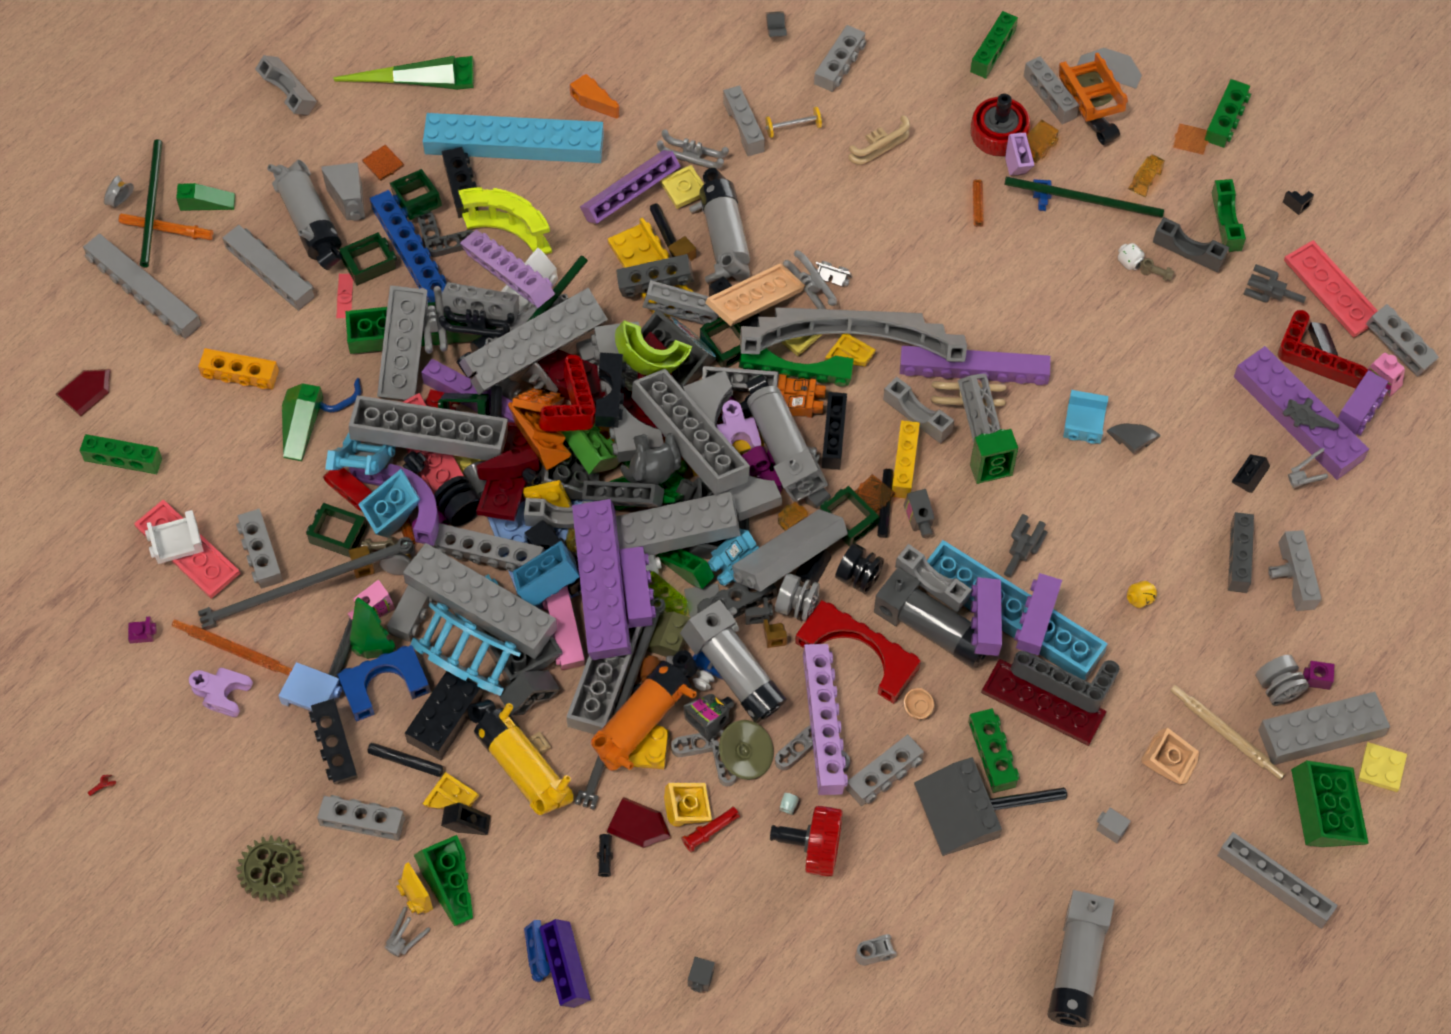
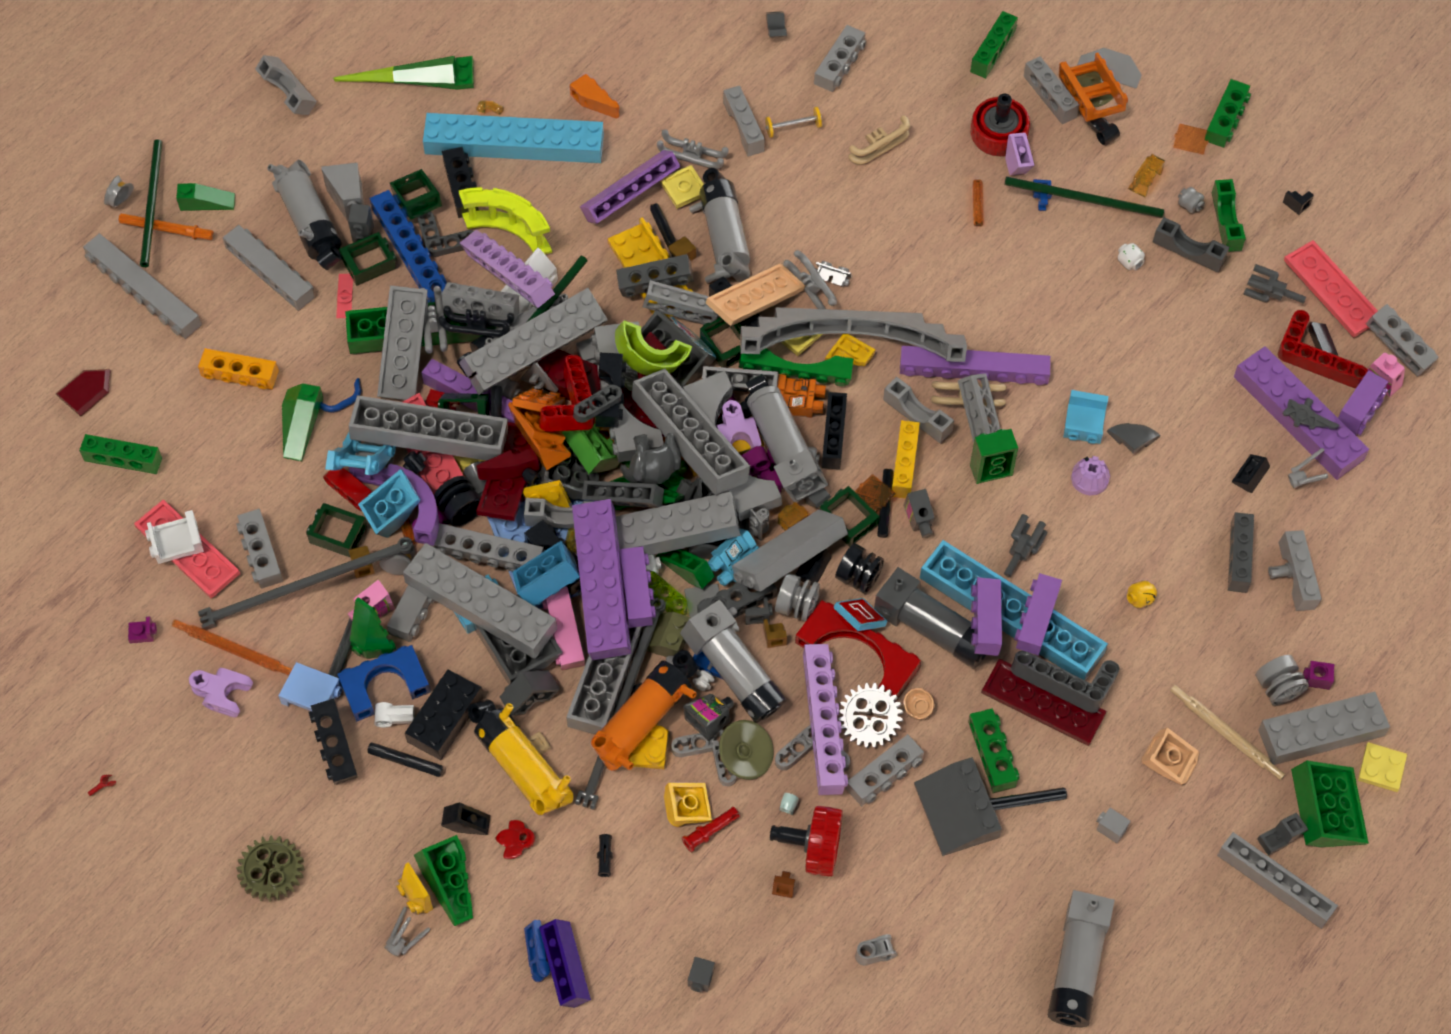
(360, 222): none -> dark grey brick
(379, 545): dark tan bar -> none
(383, 162): clear orange piece -> none
(387, 714): none -> white piece
(389, 829): light grey brick -> none
(448, 792): yellow wing -> none
(451, 663): medium azure fence -> none
(489, 105): none -> clear yellow arm
(512, 839): none -> red plate
(601, 396): none -> dark grey beam
(638, 824): dark red tile -> none
(647, 666): dark orange brick -> none
(759, 522): none -> light grey hinge
(783, 885): none -> dark orange tile
(860, 614): none -> tile
(867, 733): none -> white gear
(948, 590): light grey arch -> none
(1041, 139): clear yellow brick -> none
(1090, 476): none -> lavender piece
(1147, 266): dark tan bar -> none
(1191, 200): none -> light grey piece
(1283, 834): none -> dark grey slope

